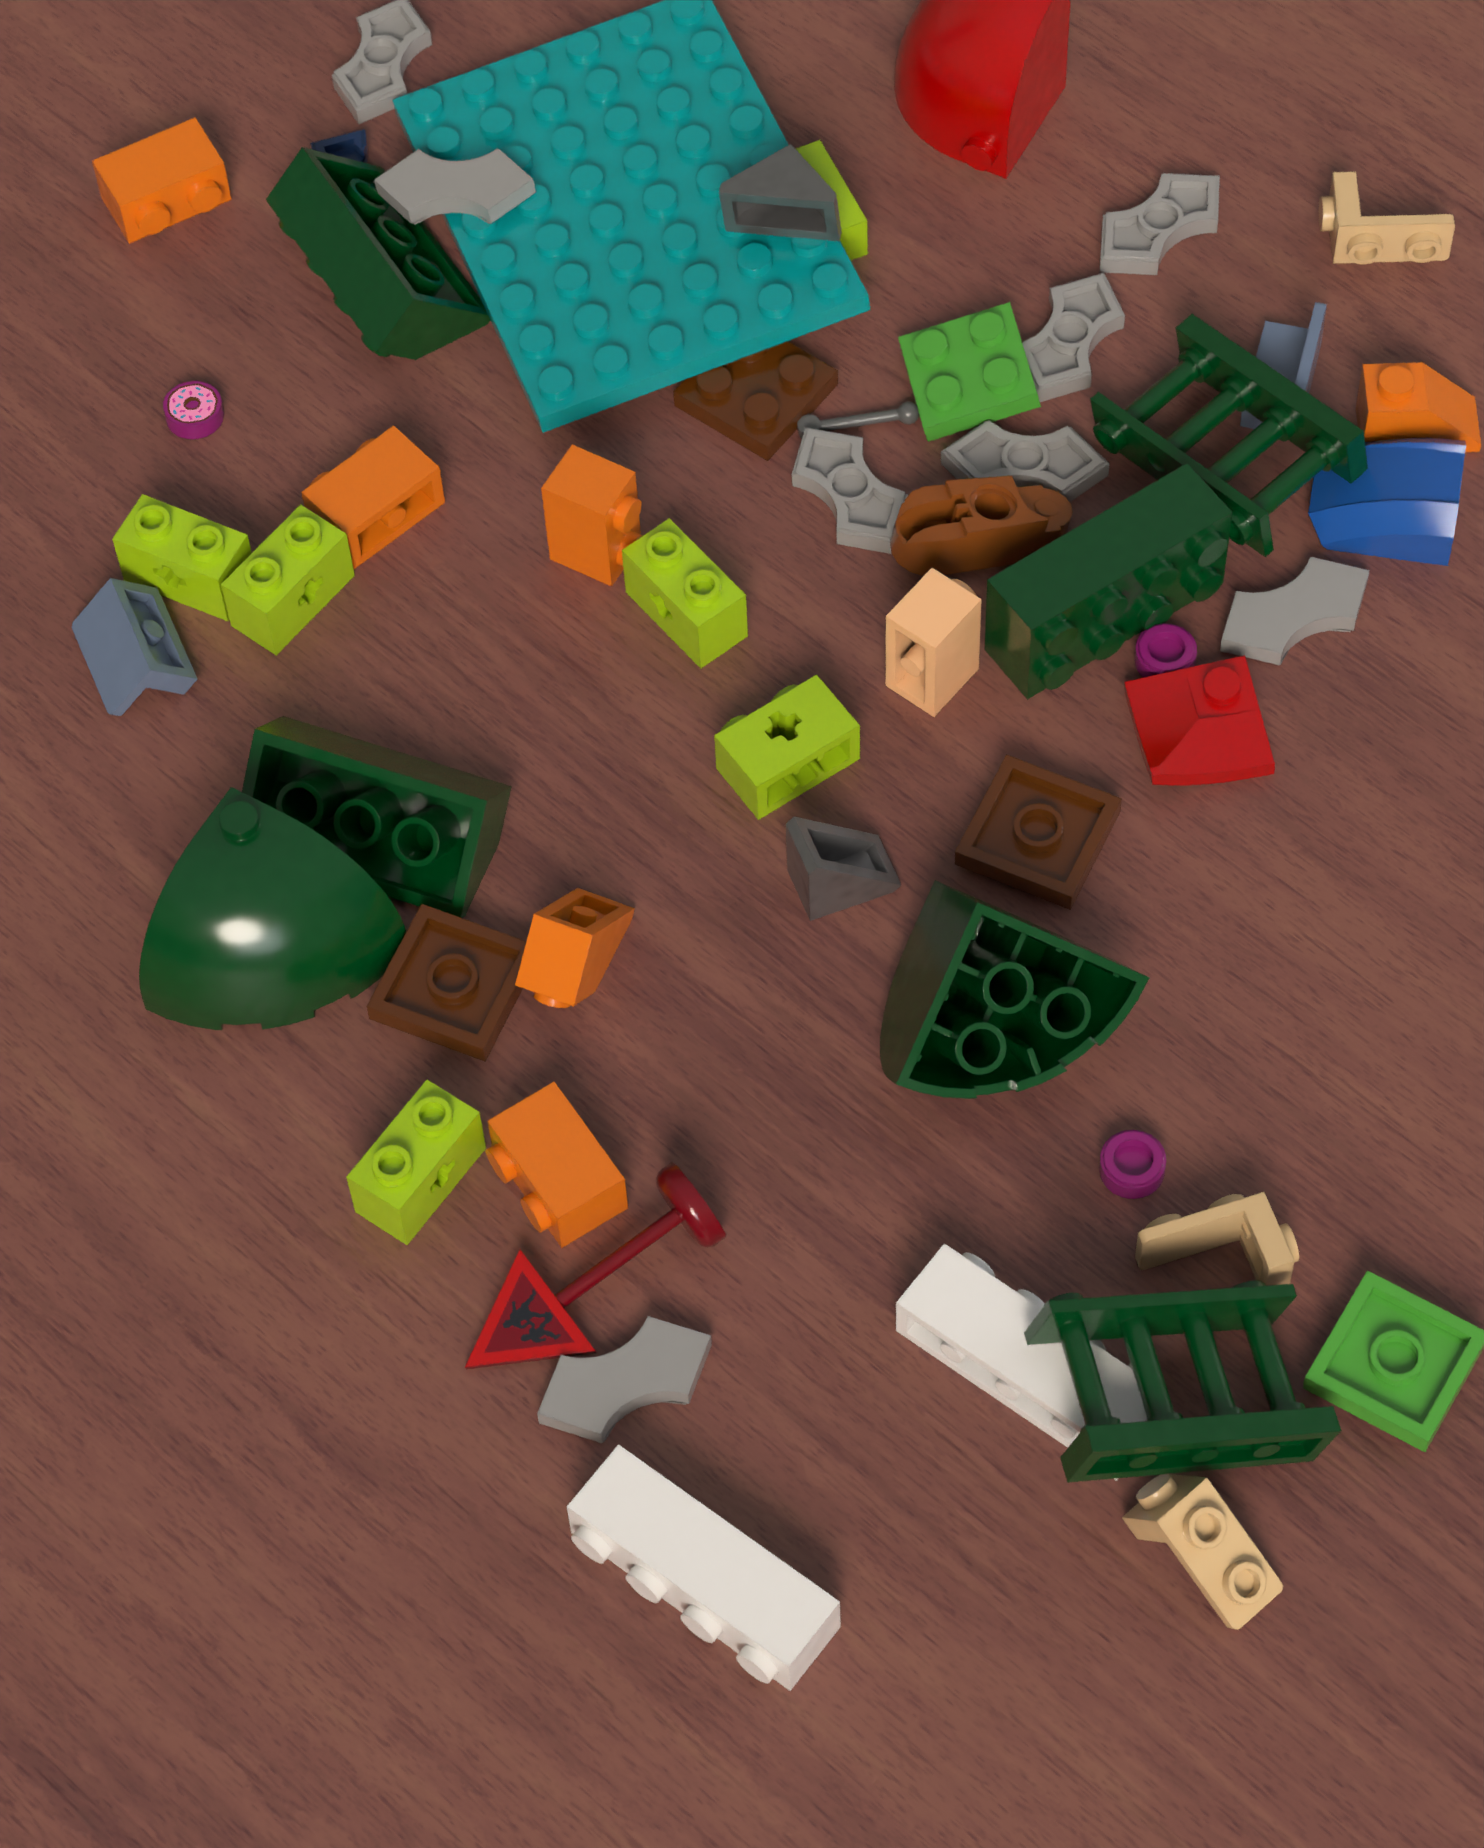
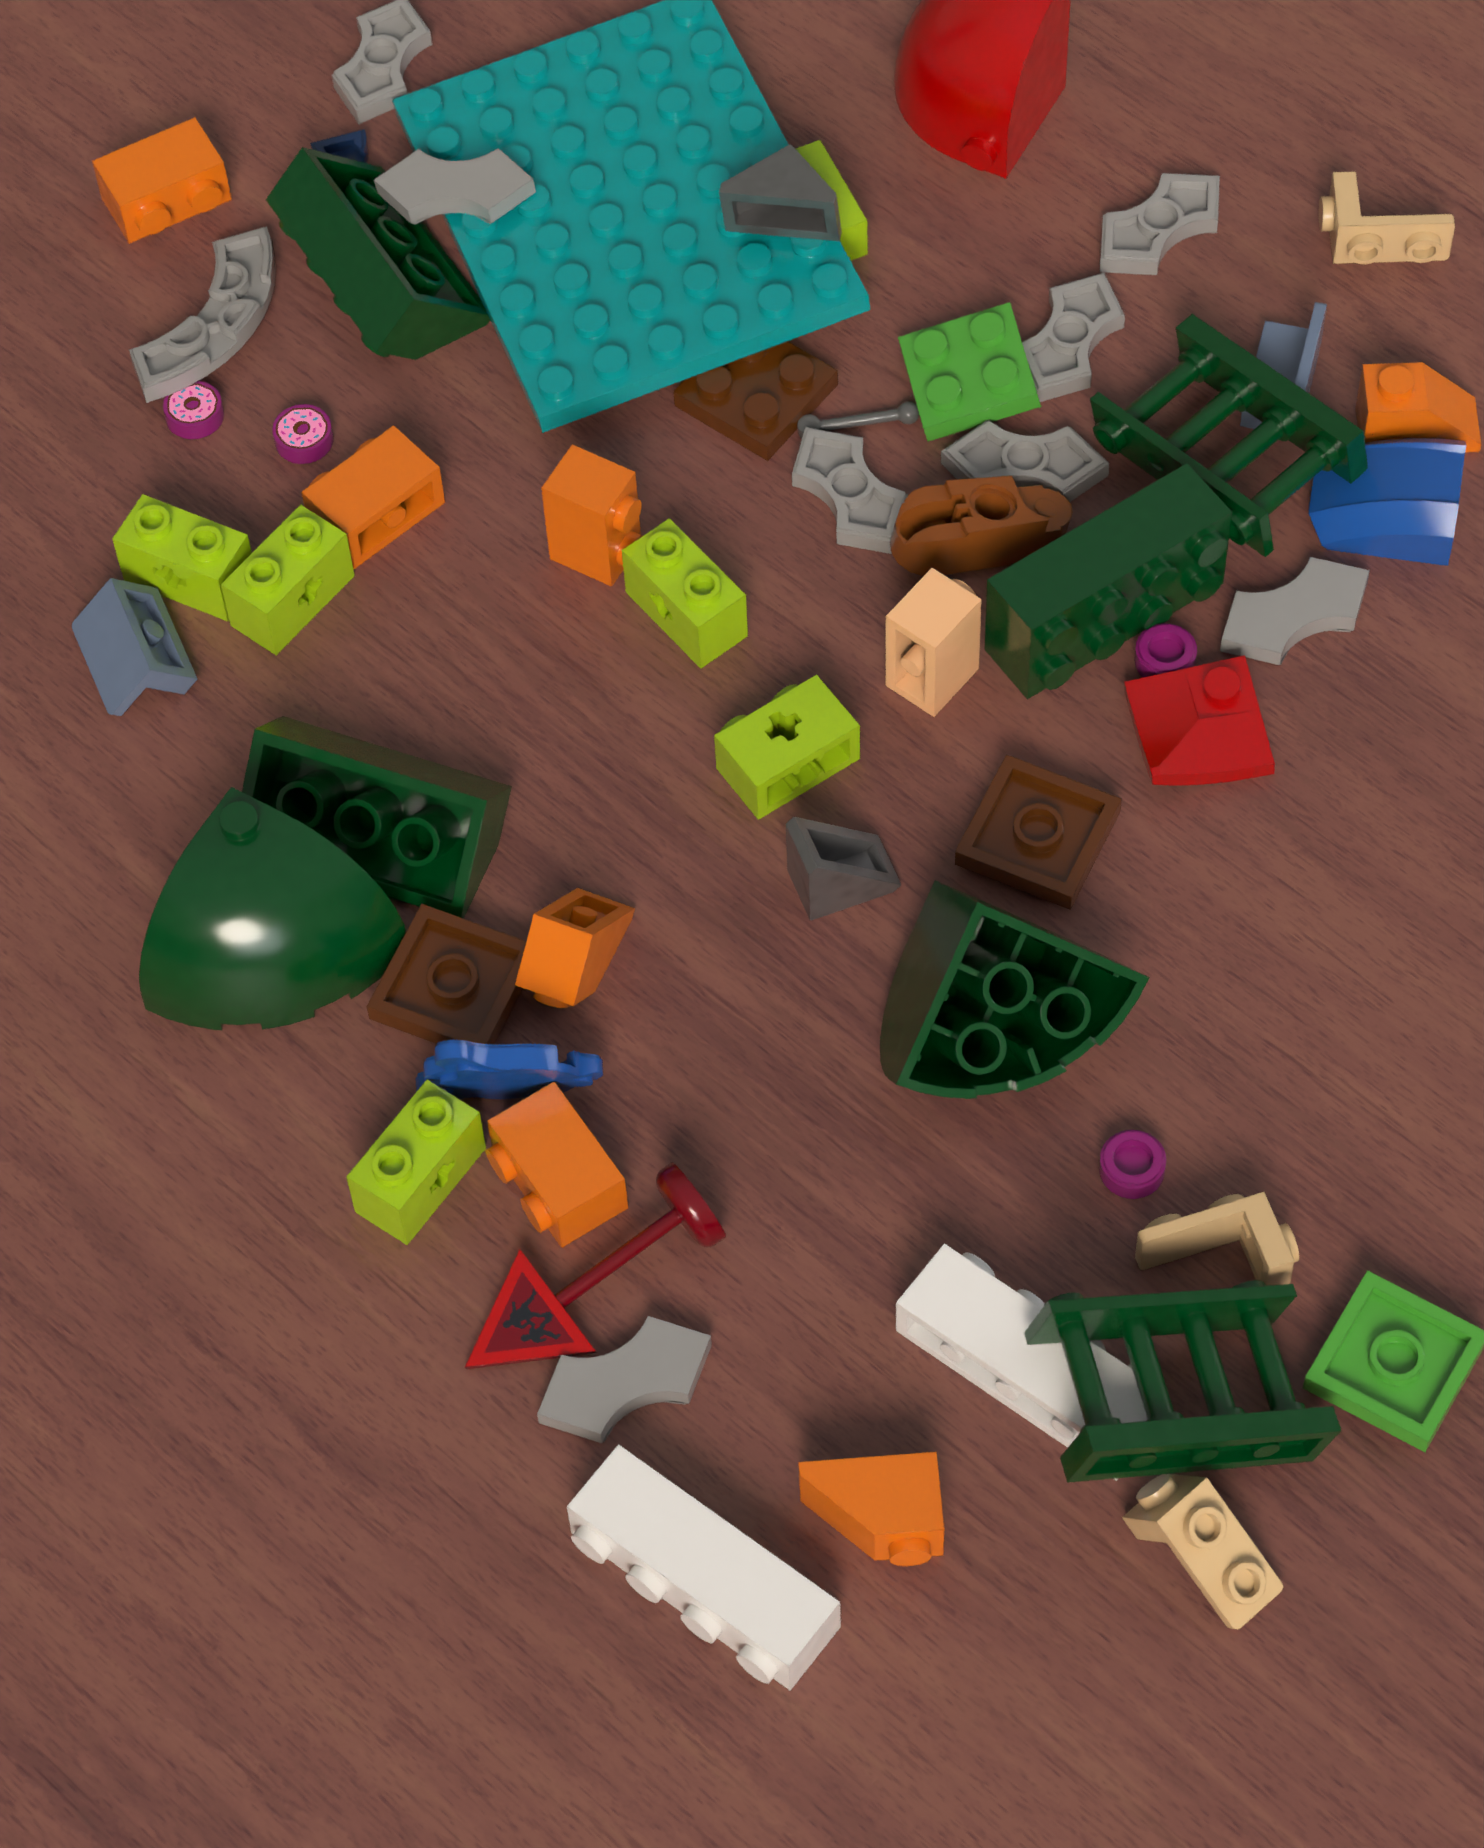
(234, 310): none -> light grey tile
(302, 434): none -> tile
(505, 1069): none -> blue tile
(880, 1503): none -> orange slope

